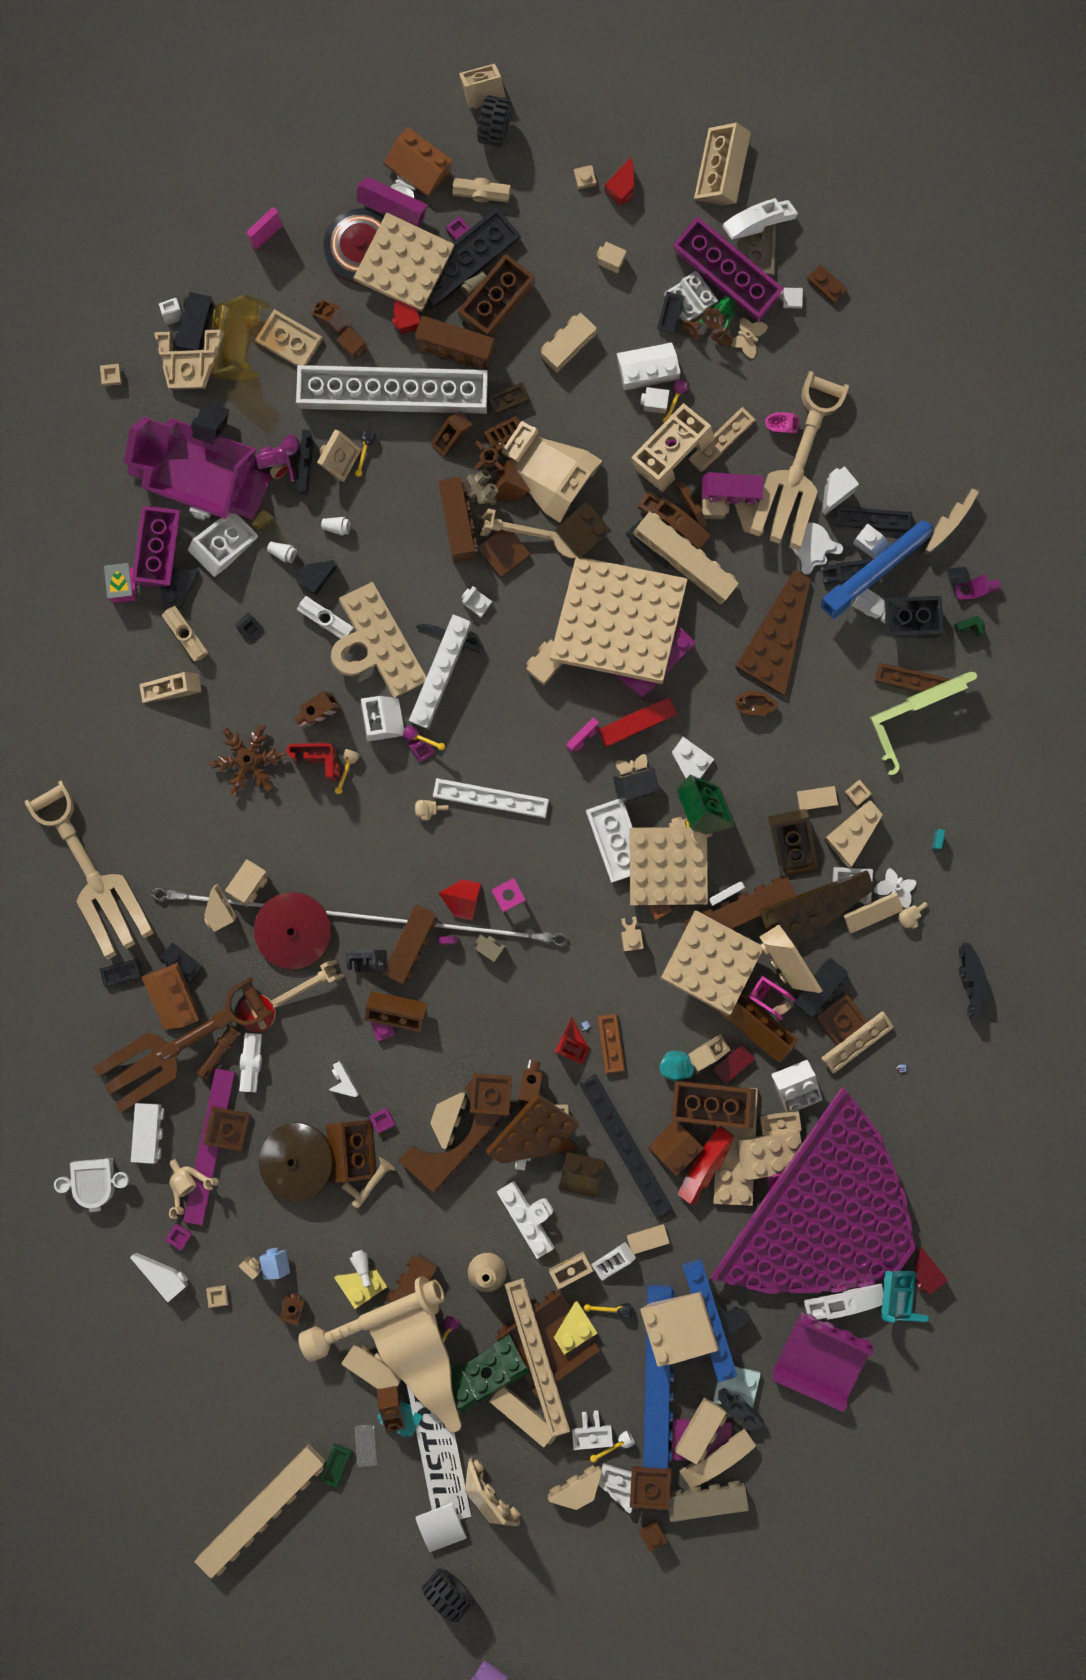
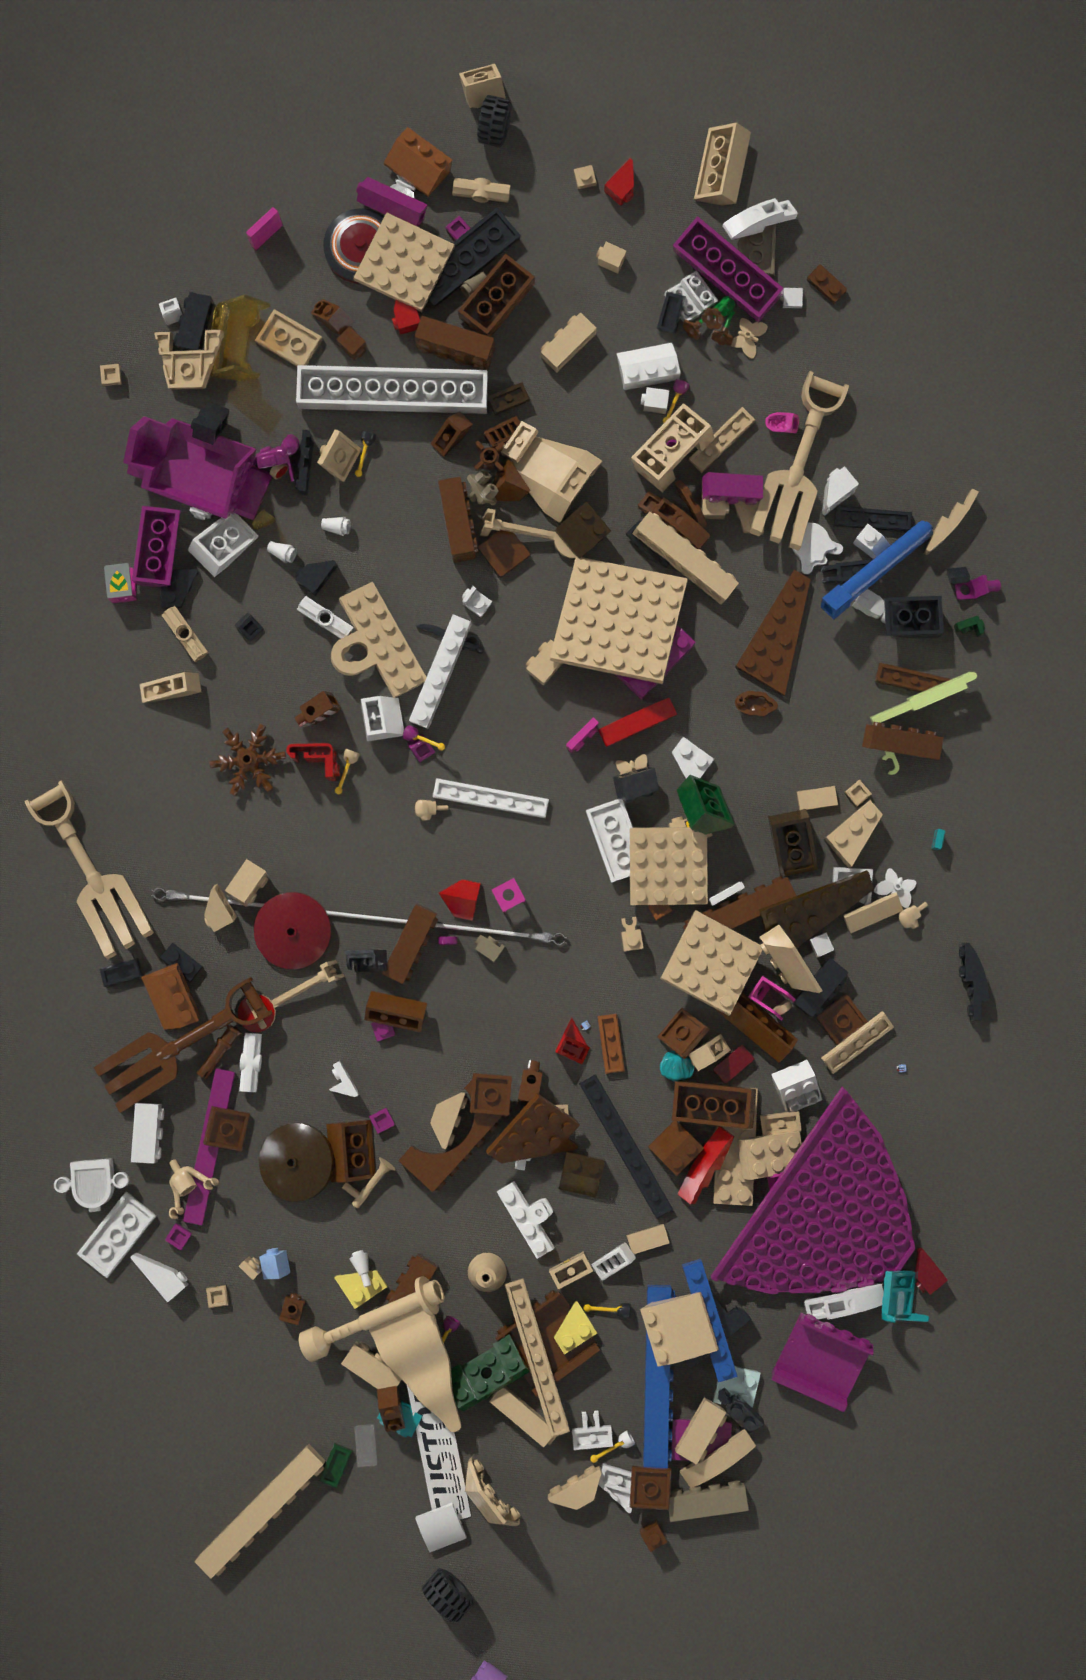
(116, 1234): none -> white tile
(683, 1033): none -> reddish brown tile
(821, 945): none -> white slope
(903, 742): none -> reddish brown brick

